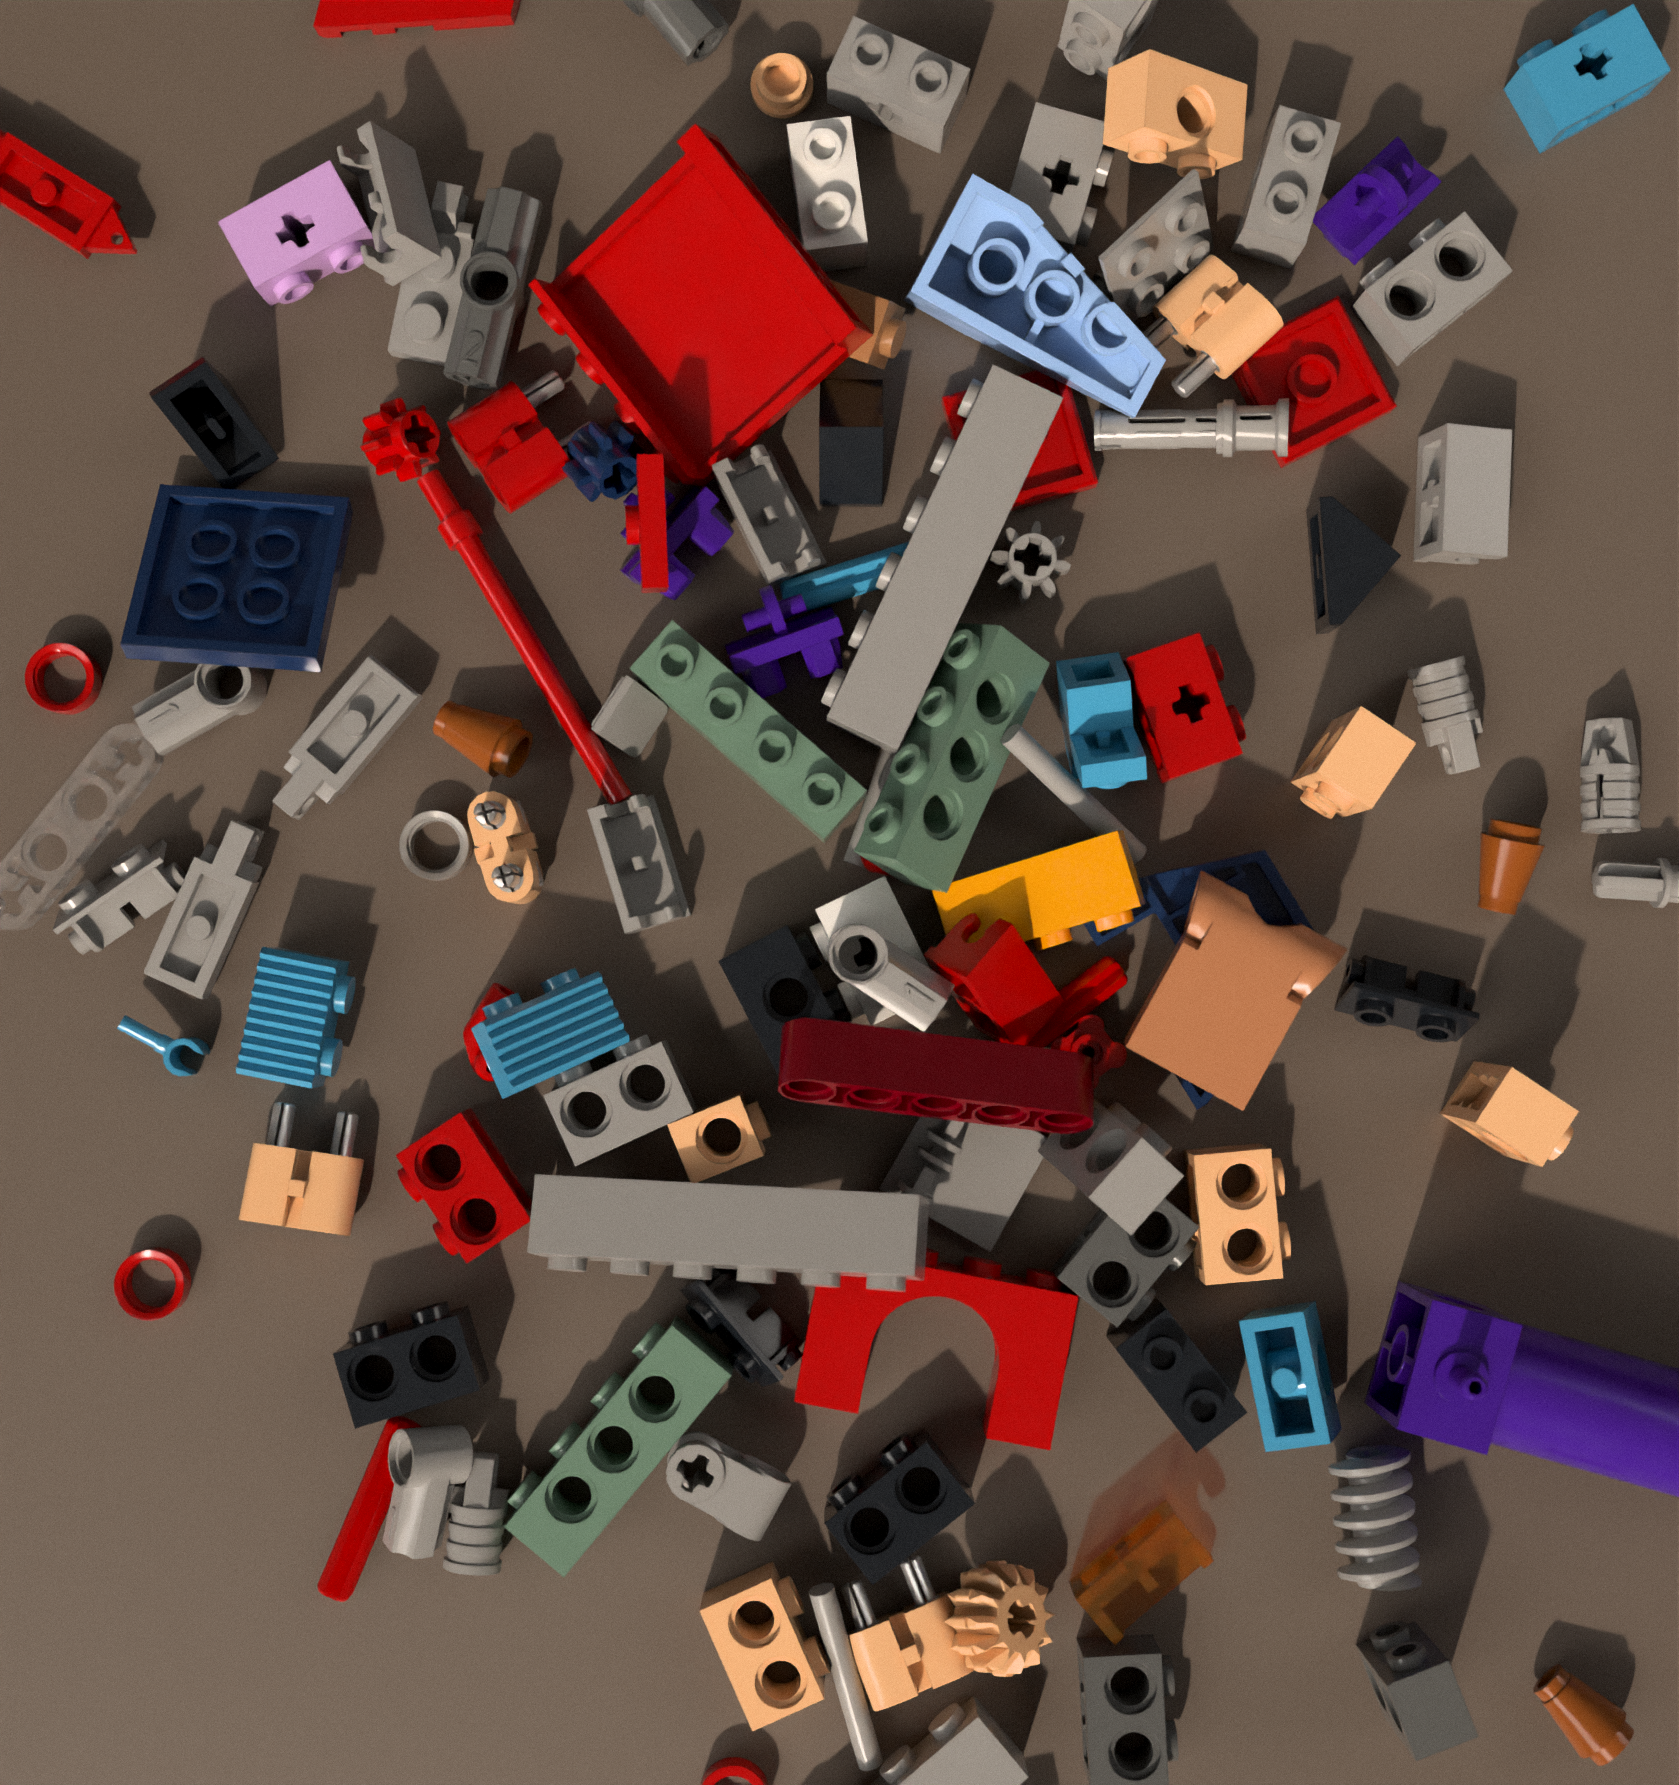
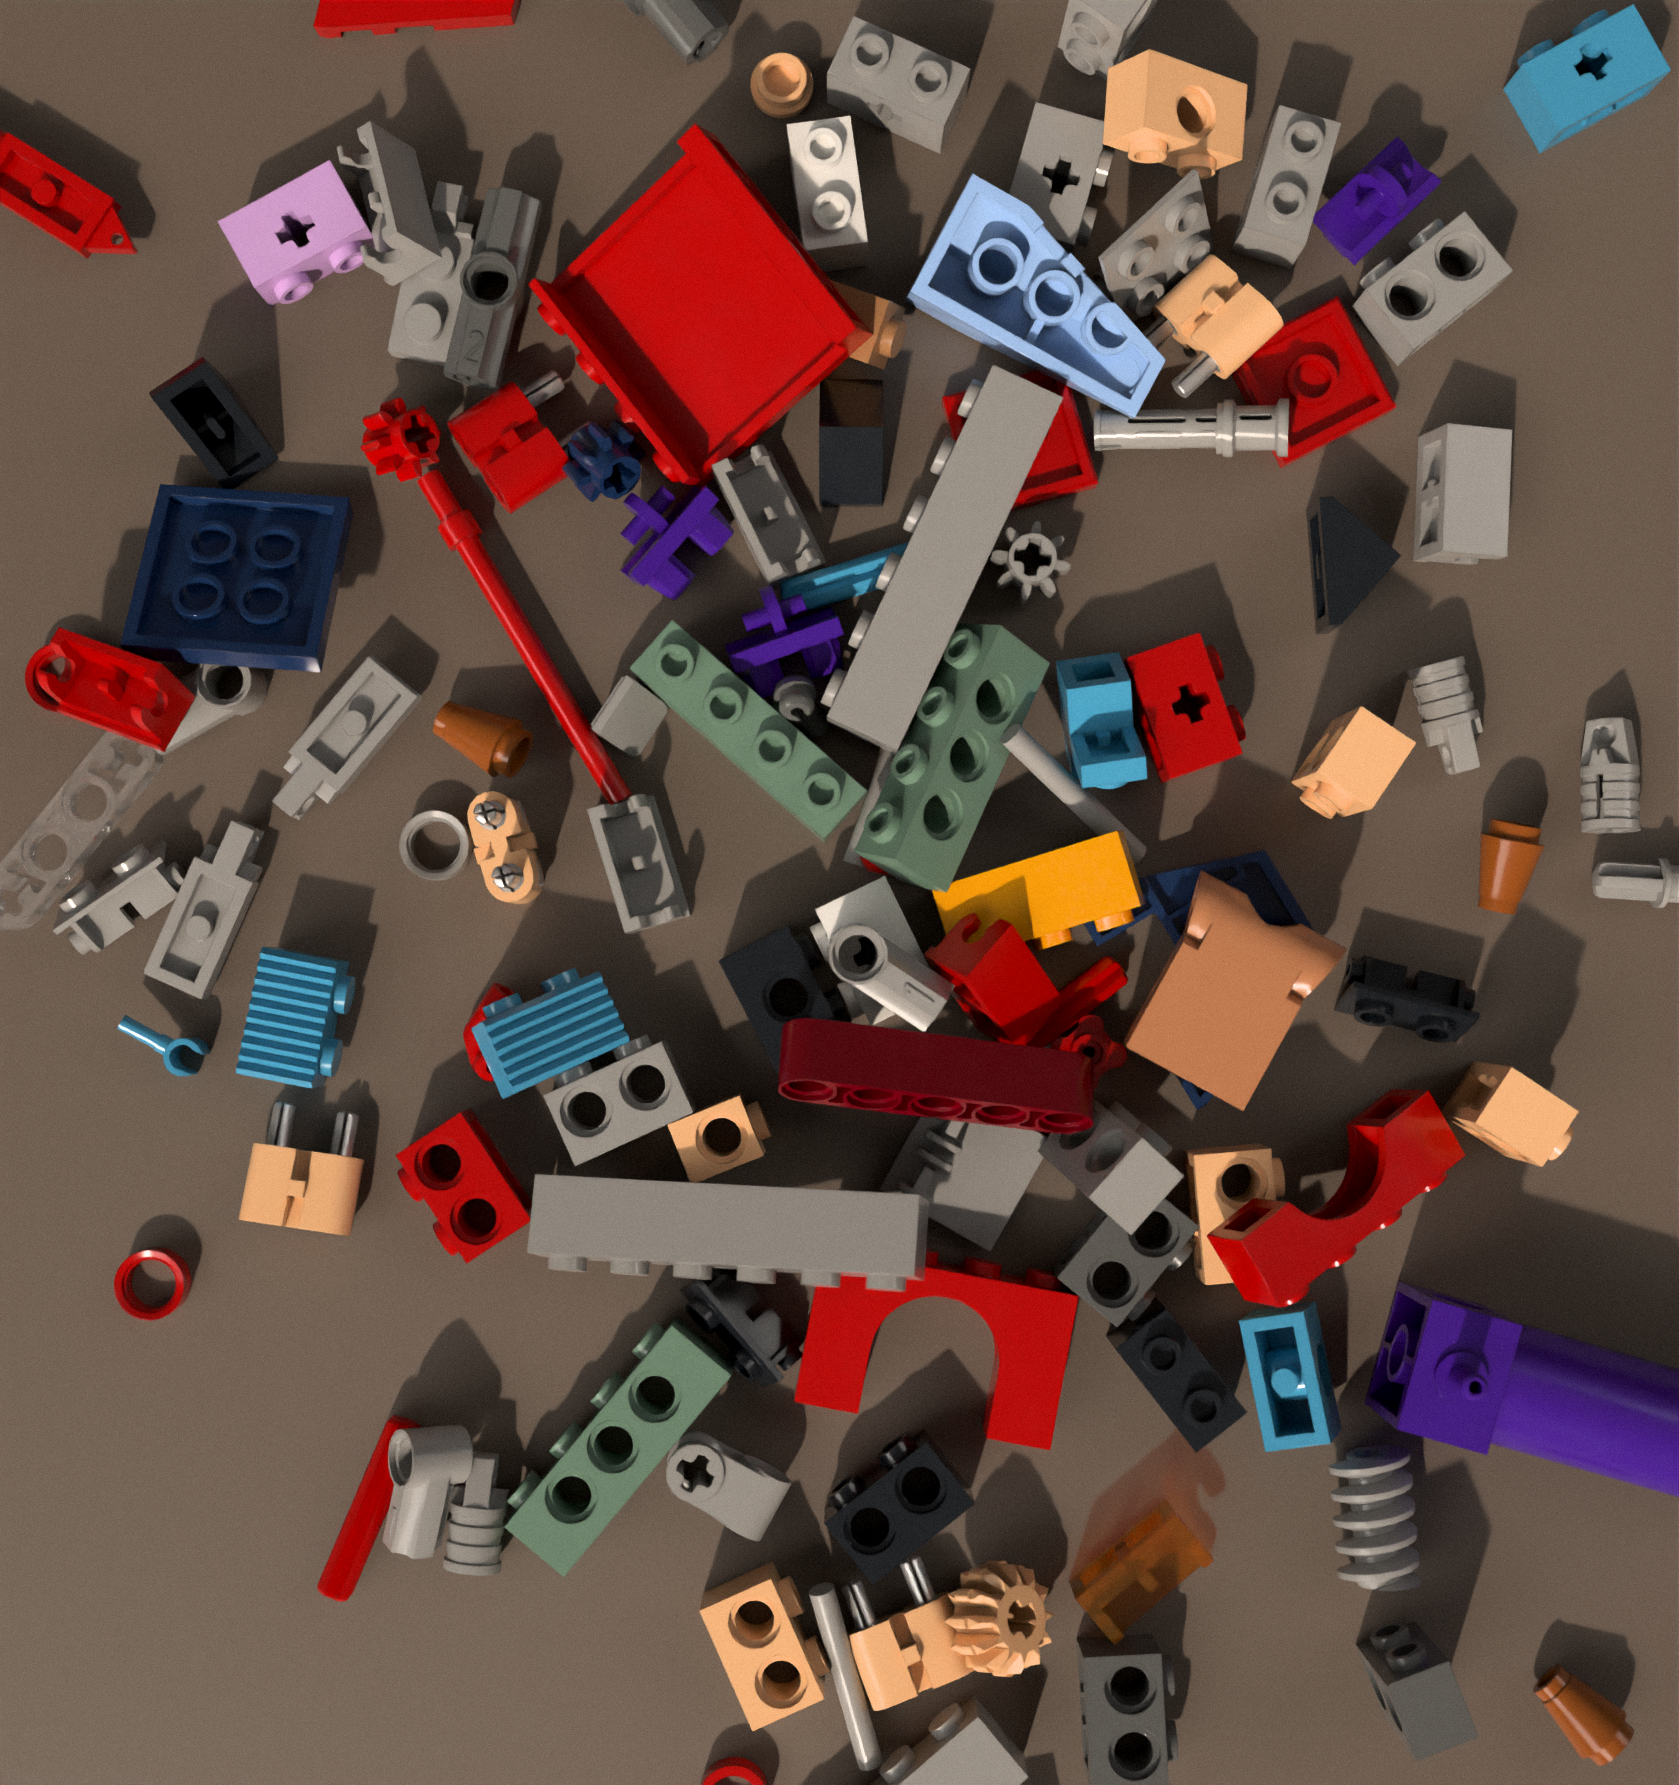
(116, 690): none -> red hinge
(417, 1377): black brick -> none
(648, 523): red plate -> none
(795, 702): none -> dark grey arm
(1394, 1154): none -> red arch

